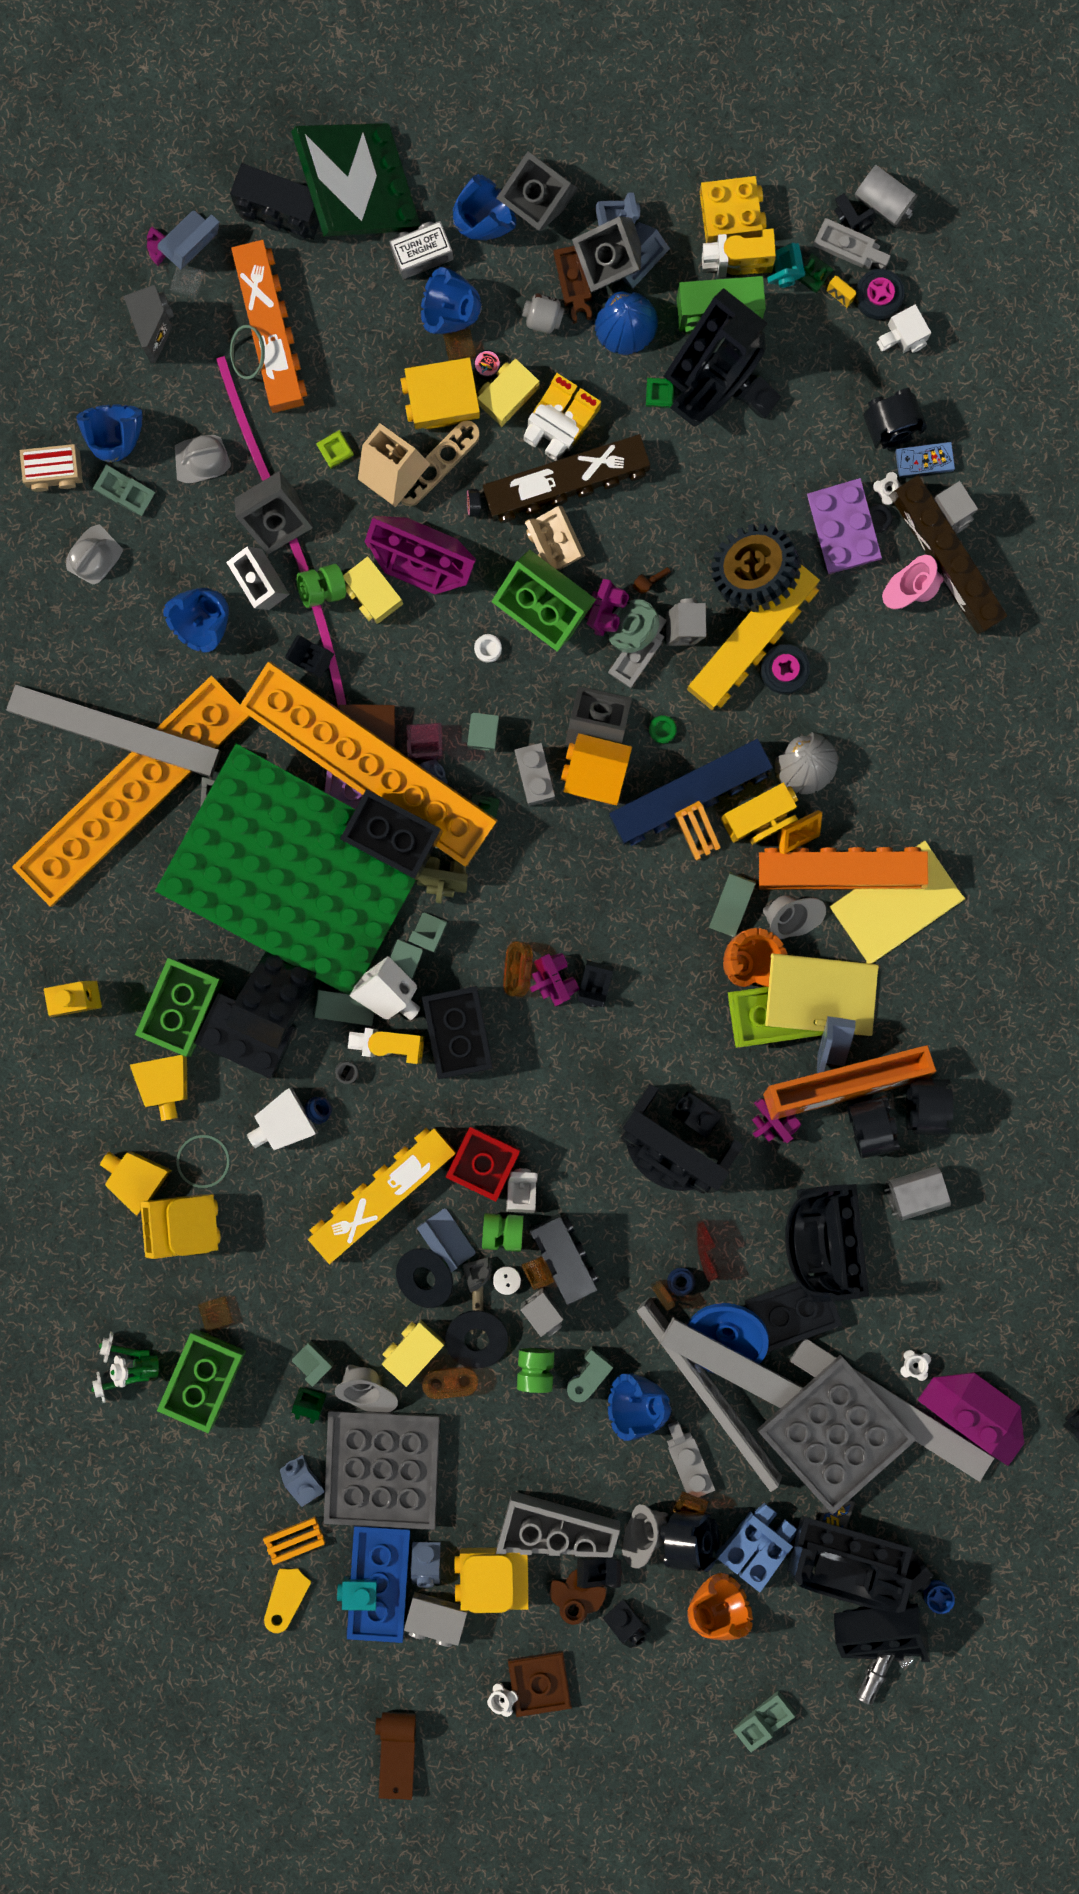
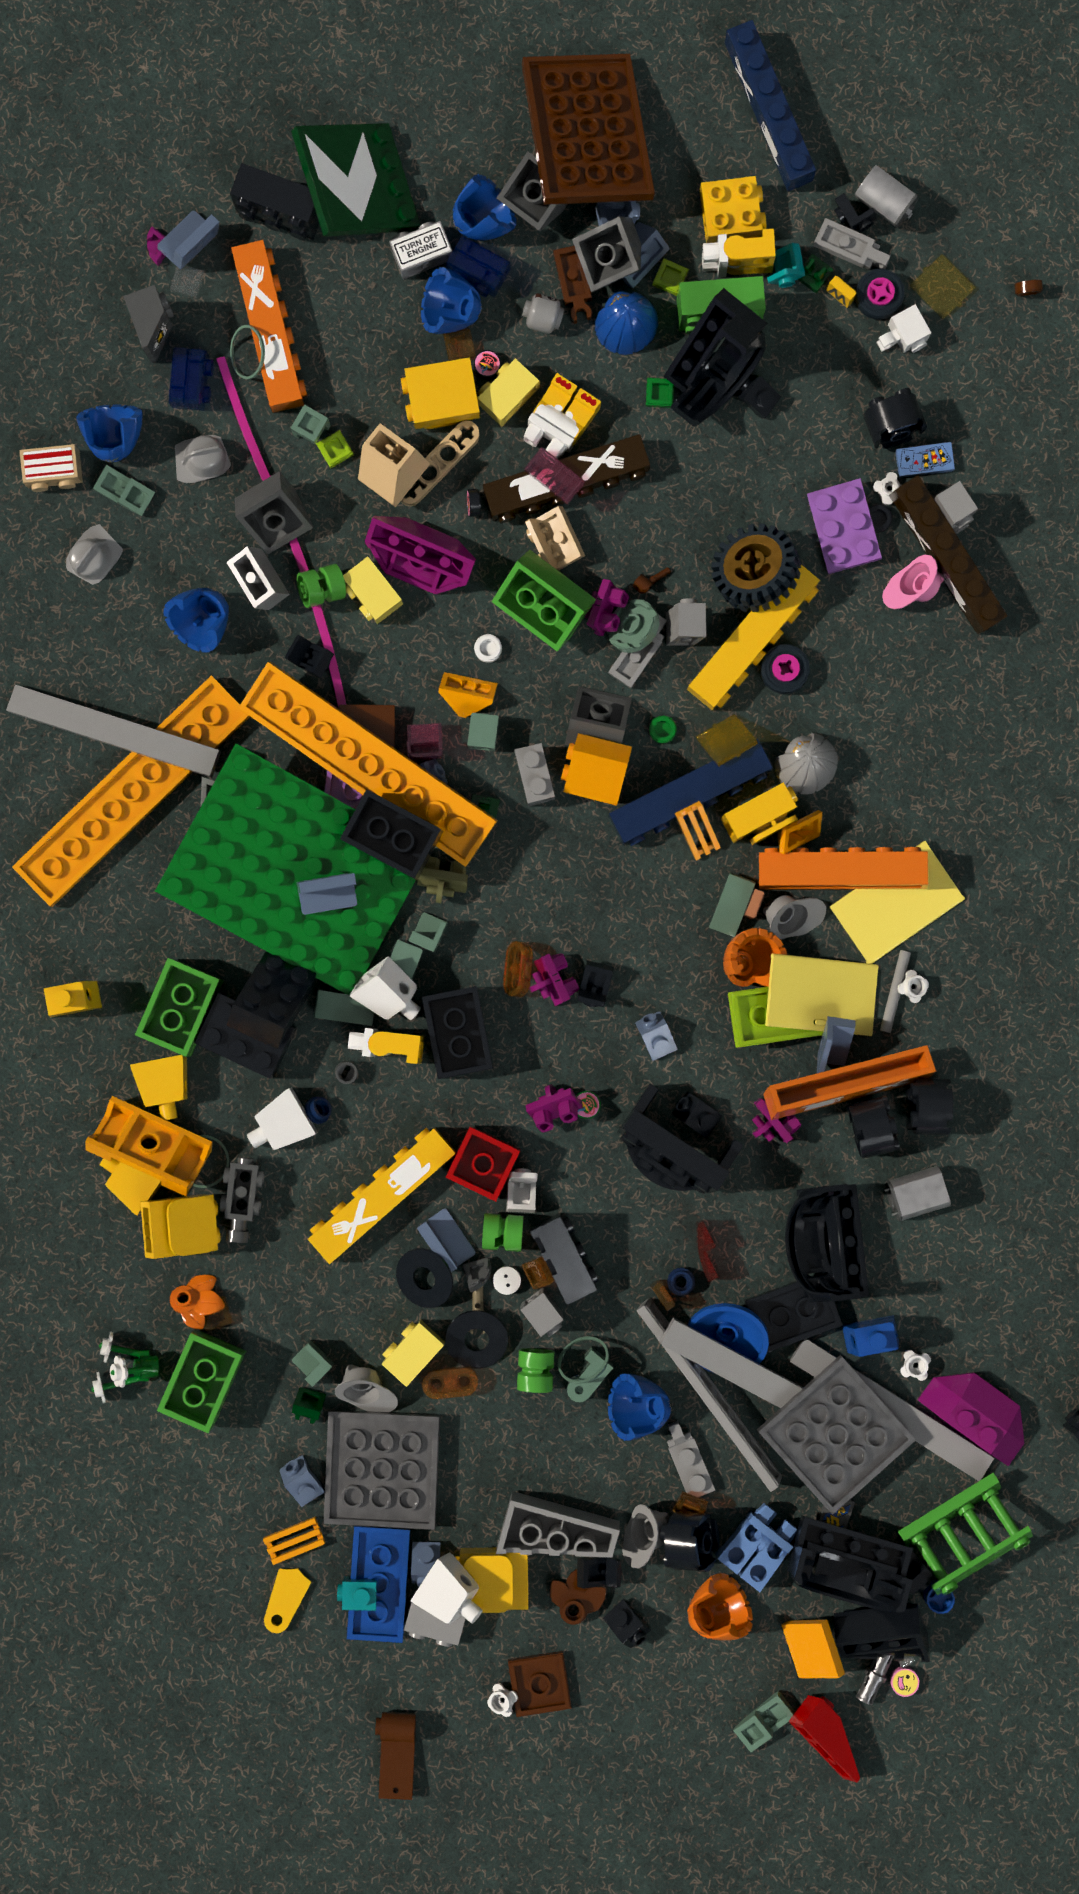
(174, 1159): none -> light orange piece
(189, 379): none -> clear blue brick
(201, 1300): none -> orange plate
(241, 1190): none -> dark grey brick
(309, 424): none -> sand green panel
(327, 893): none -> sand blue panel
(448, 1591): none -> white torso
(466, 694): none -> light orange slope
(479, 266): none -> clear blue brick
(554, 475): none -> clear pink tile
(554, 1104): none -> magenta hips
(587, 129): none -> reddish brown plate
(591, 1104): none -> tile
(594, 1376): none -> sand green piece
(656, 1035): none -> sand blue bracket
(669, 276): none -> lime tile
(726, 740): none -> clear yellow piece
(754, 904): none -> nougat tile
(770, 105): none -> dark blue brick
(813, 1649): none -> light orange tile
(826, 1734): none -> red slope
(871, 1336): none -> blue torso
(894, 995): none -> light grey bar
(904, 1681): none -> tile
(920, 989): none -> white plate
(940, 1519): none -> bright green fence
(942, 286): none -> clear yellow piece
(1028, 287): none -> reddish brown tile

